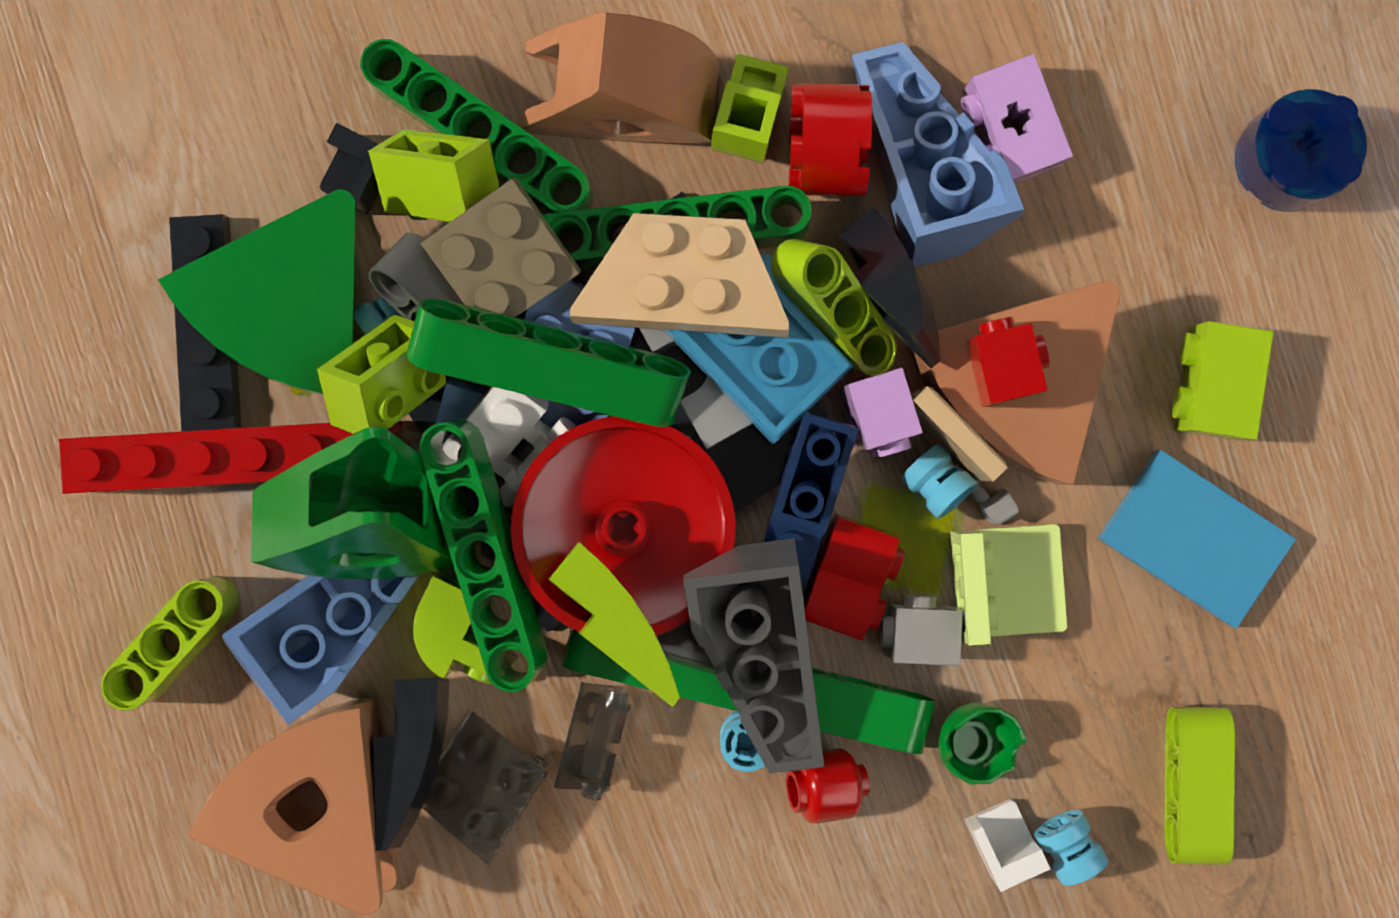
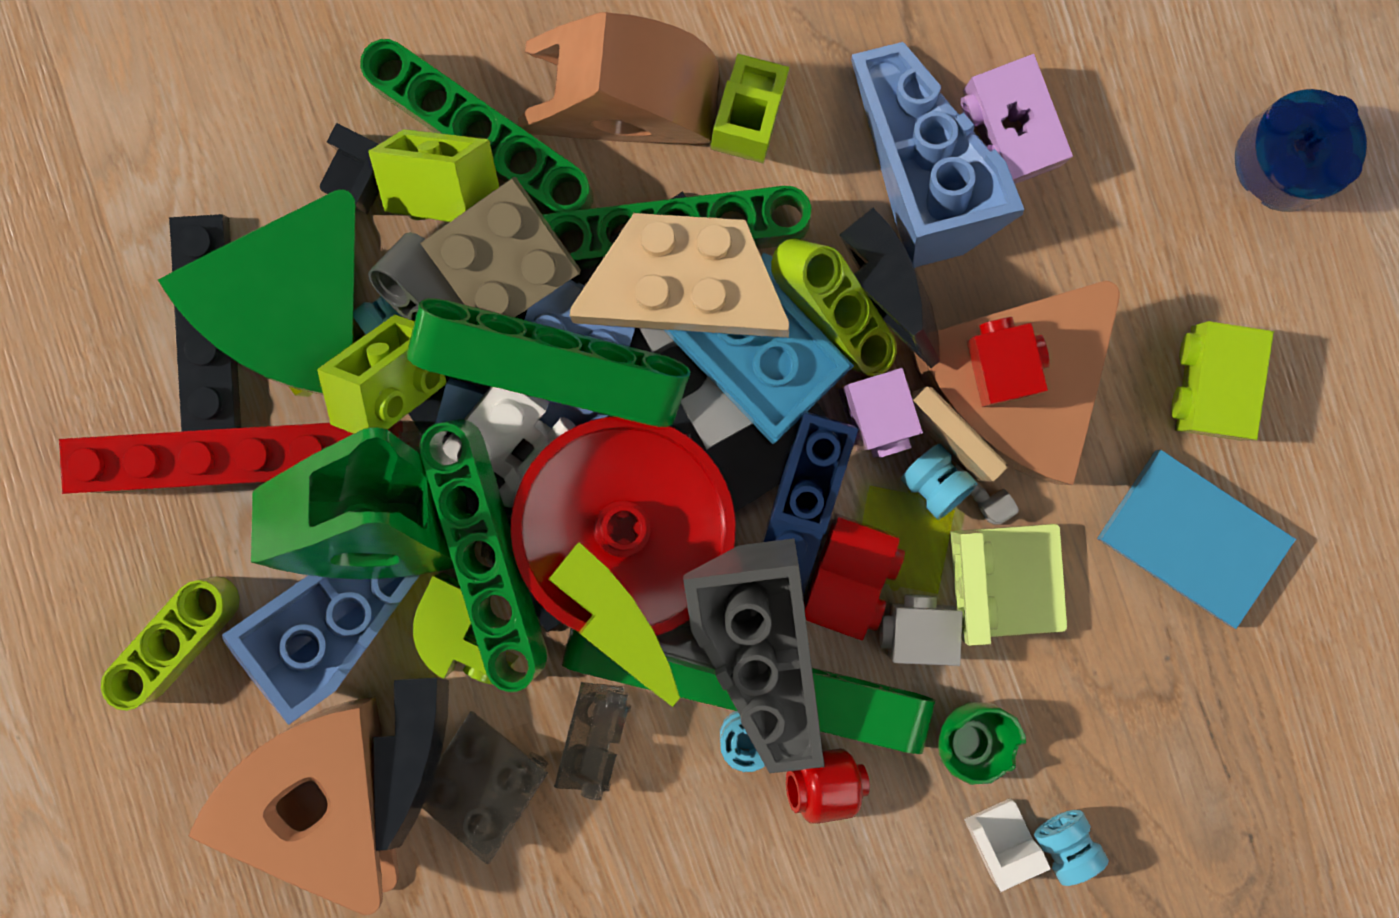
(830, 138): red brick -> none
(1199, 785): lime beam -> none

